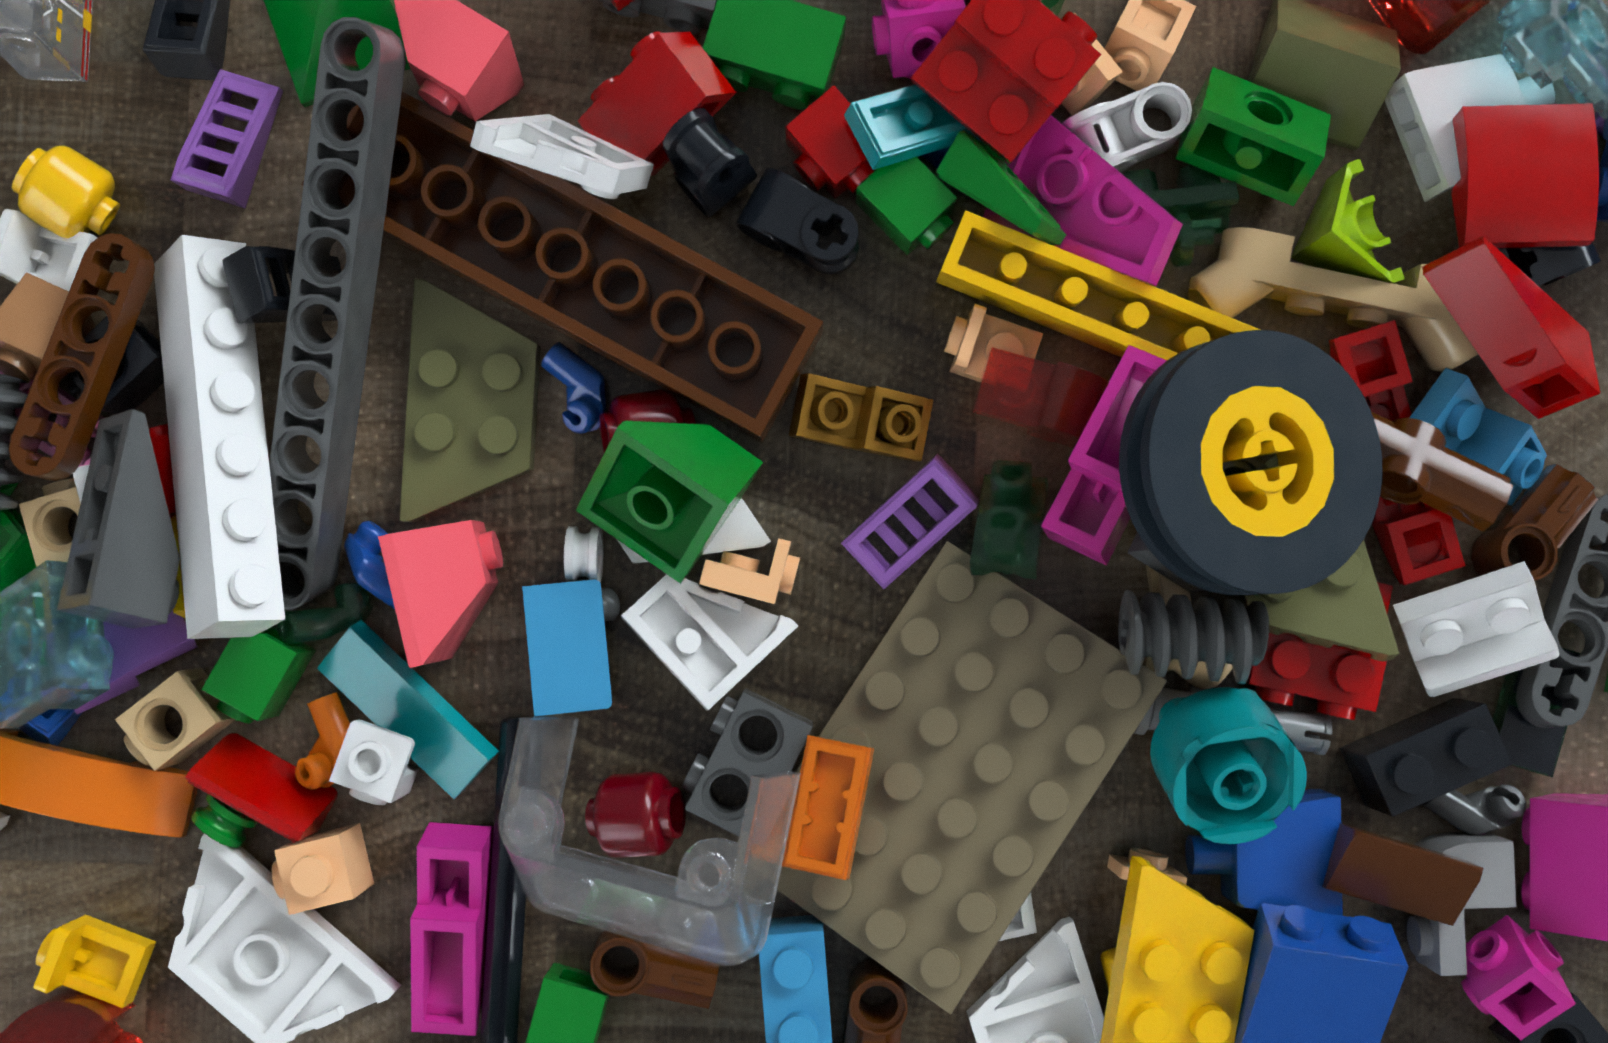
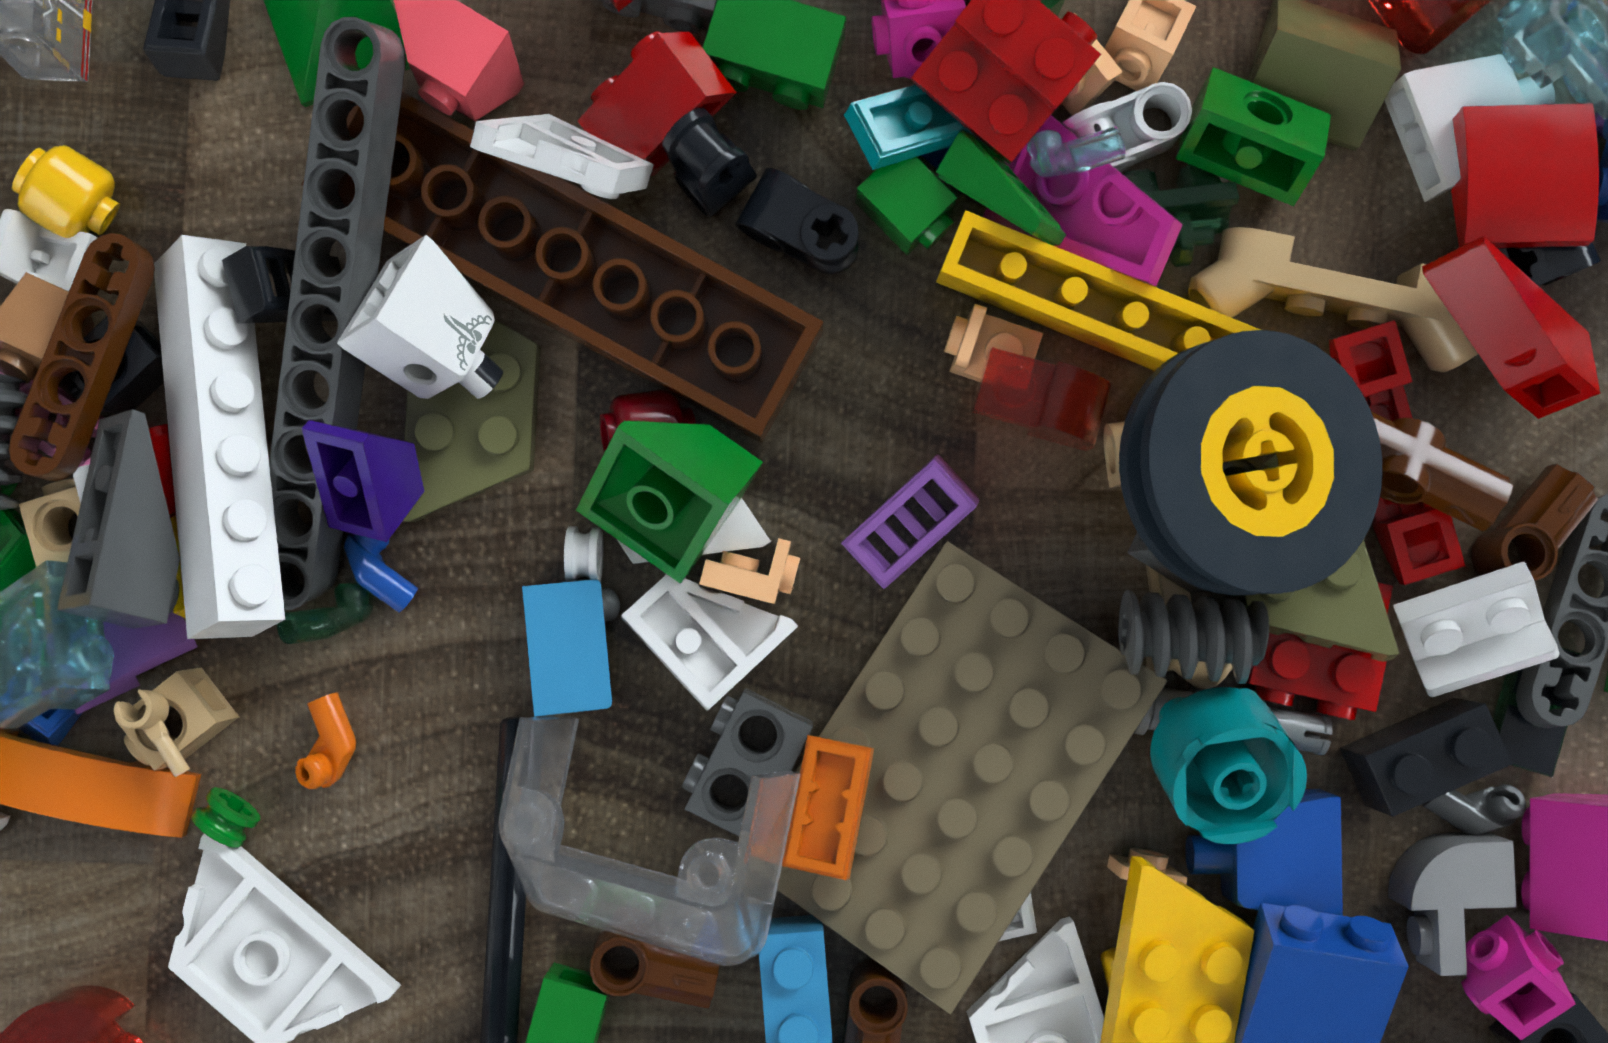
(94, 960): yellow bracket -> none
(153, 726): none -> tan hand
(198, 150): medium lavender slope -> none
(257, 675): green brick -> none
(261, 787): red slope -> none
(322, 869): light nougat brick -> none
(363, 478): none -> dark purple slope
(374, 763): white bracket -> none
(405, 703): teal tile -> none
(424, 325): none -> white torso
(439, 584): coral slope -> none
(450, 928): dark pink slope -> none
(583, 387): blue arm -> none
(636, 815): dark red head -> none
(827, 147): red brick -> none
(861, 417): pearl gold slope -> none
(1009, 521): clear green hips -> none
(1079, 155): none -> clear light blue arm
(1090, 505): dark pink slope -> none
(1344, 231): lime slope -> none
(1400, 875): reddish brown slope -> none
(1482, 433): dark azure slope -> none

